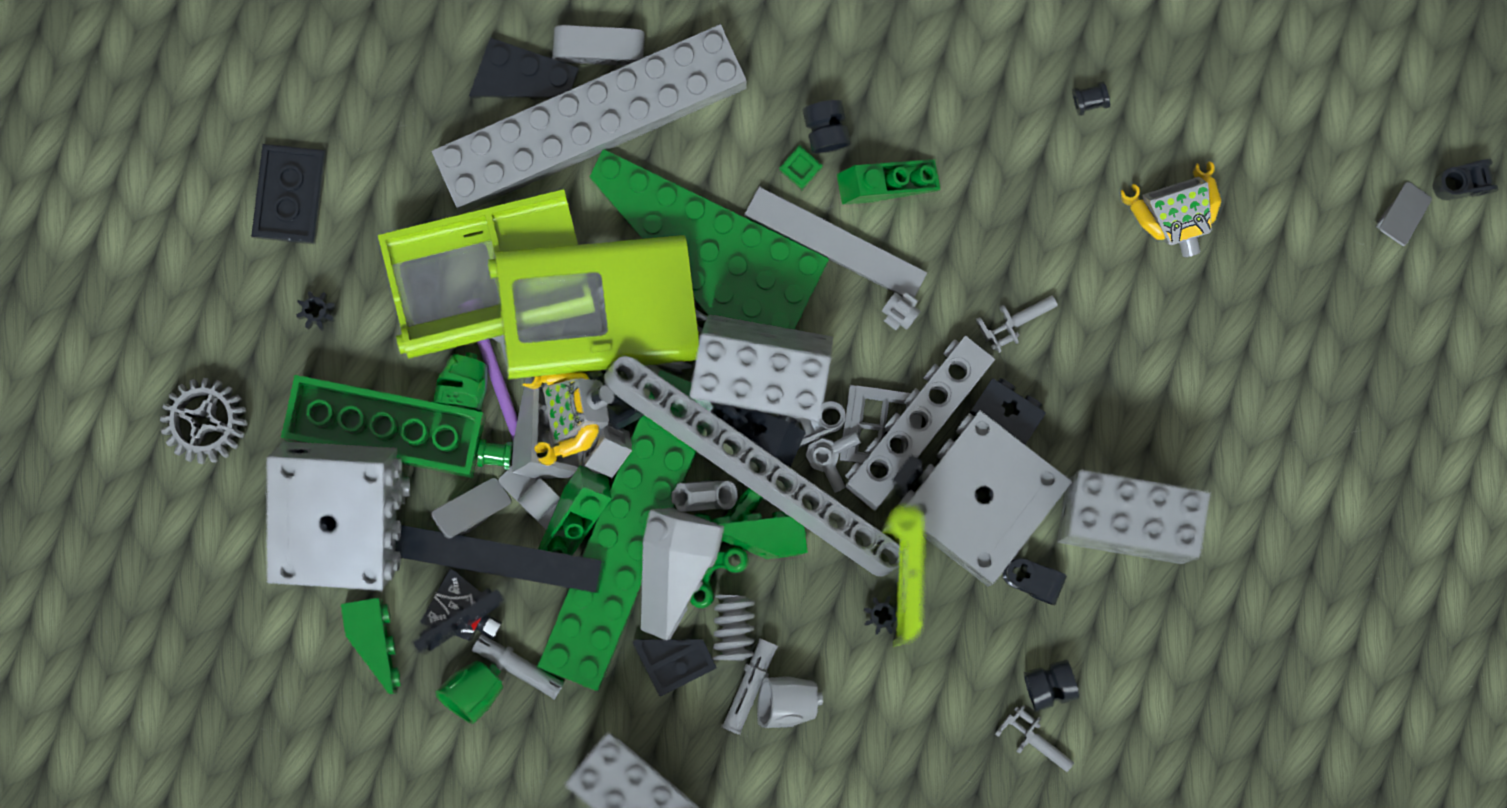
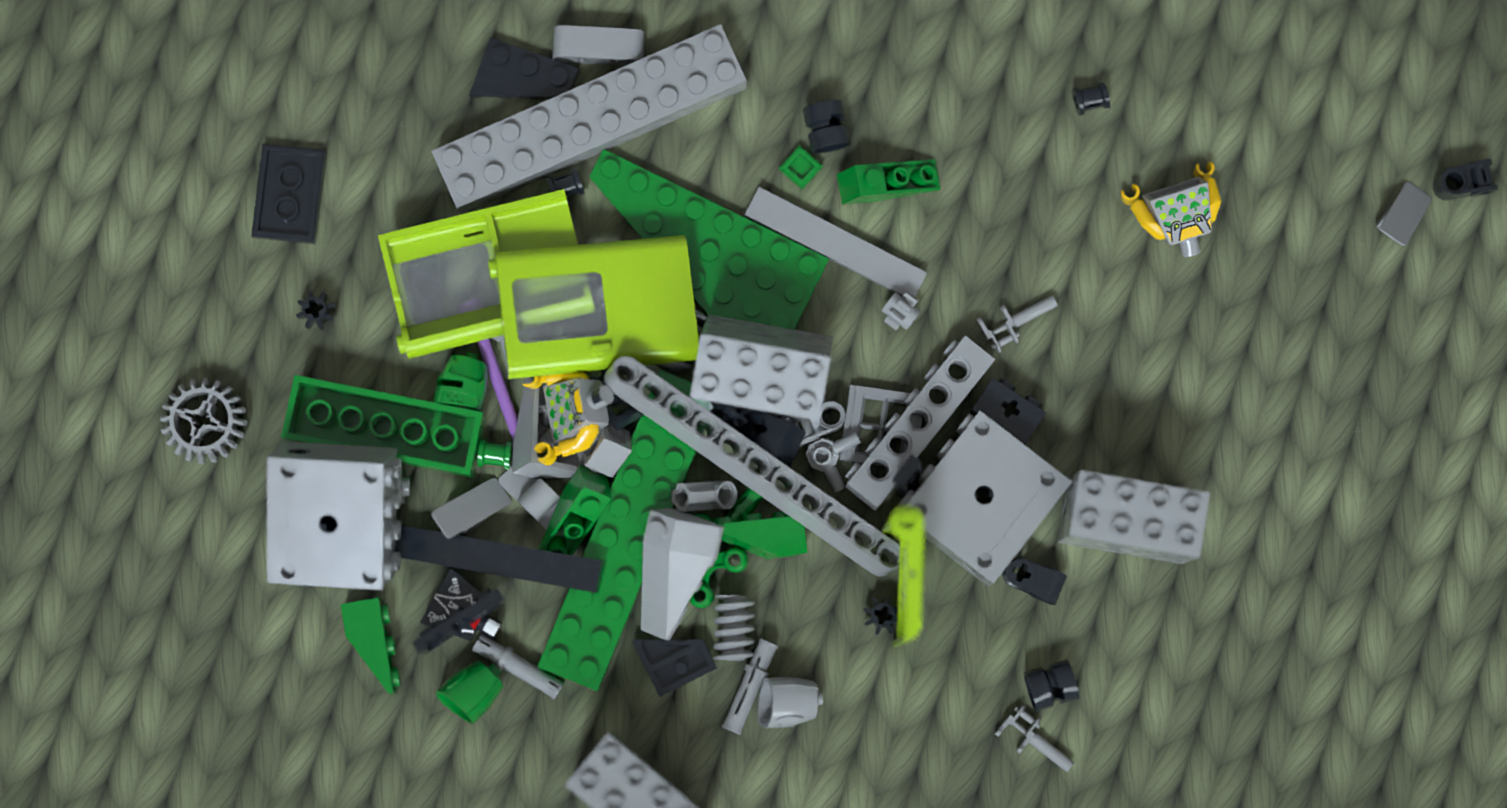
(569, 182): none -> black bush

